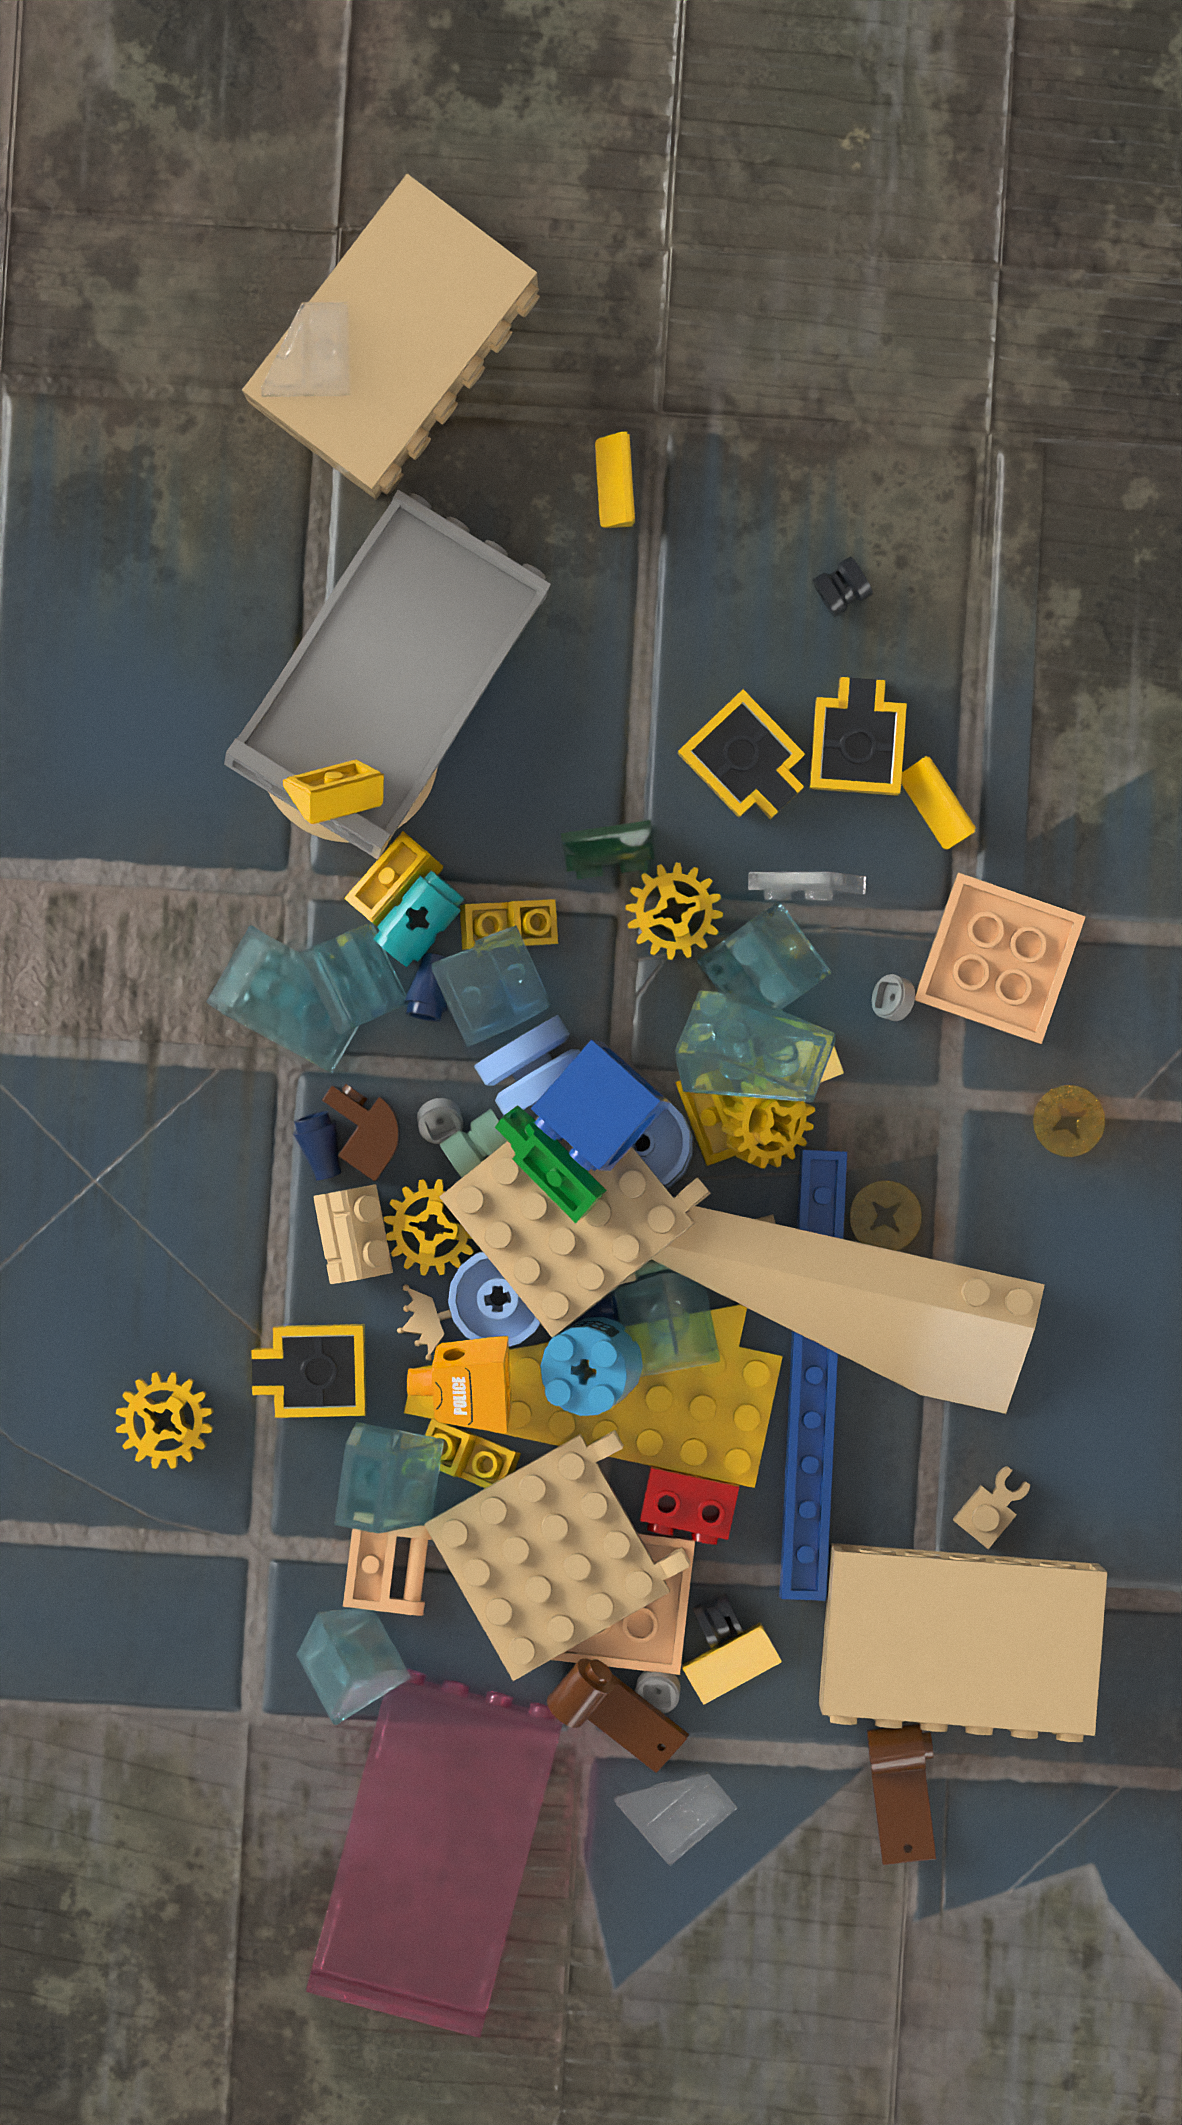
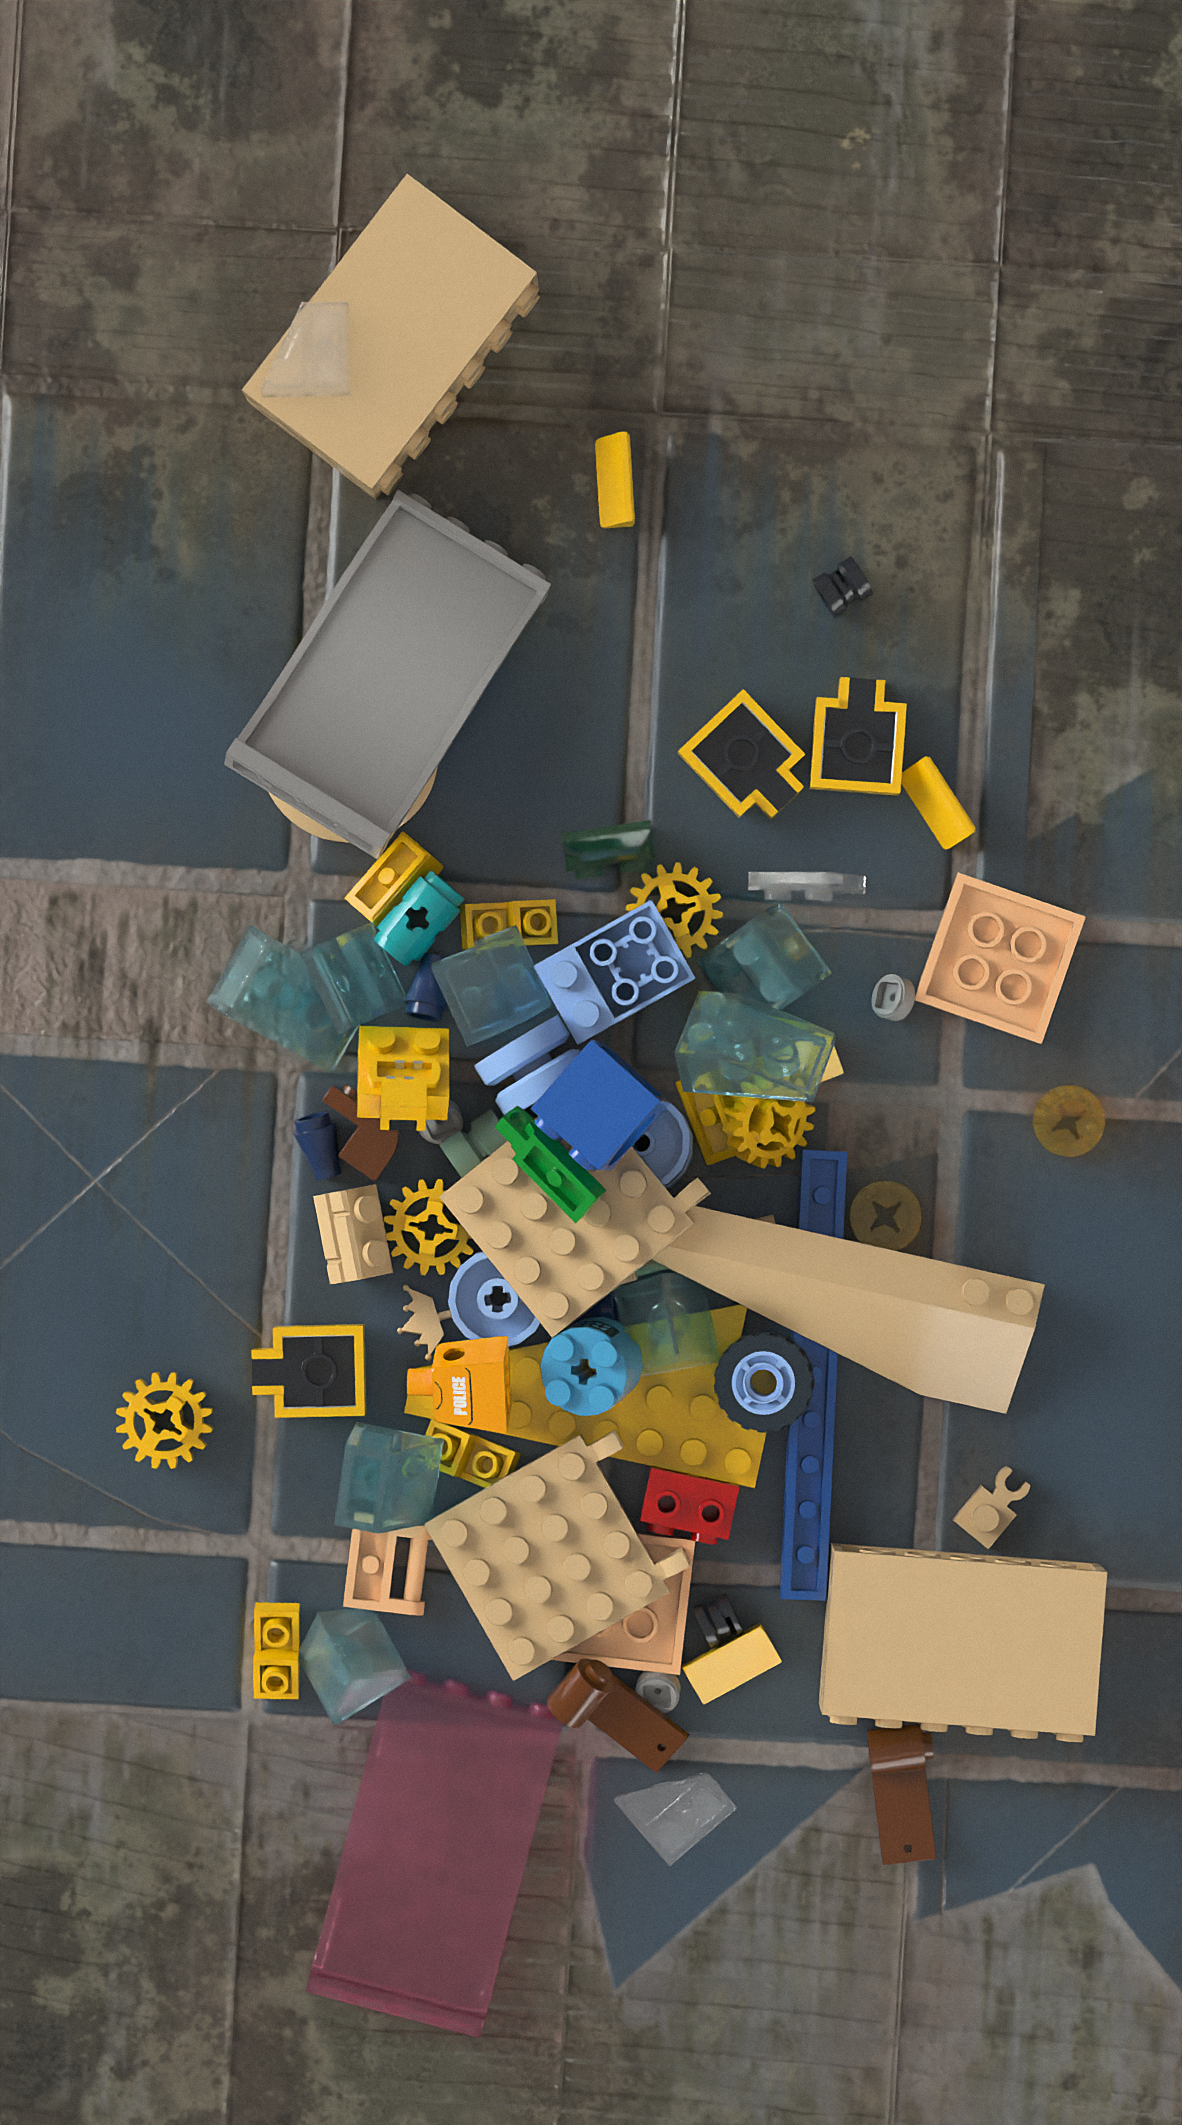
(276, 1650): none -> yellow slope
(336, 790): yellow slope -> none
(403, 1076): none -> yellow piece
(614, 972): none -> light blue slope
(744, 1402): none -> black wheel

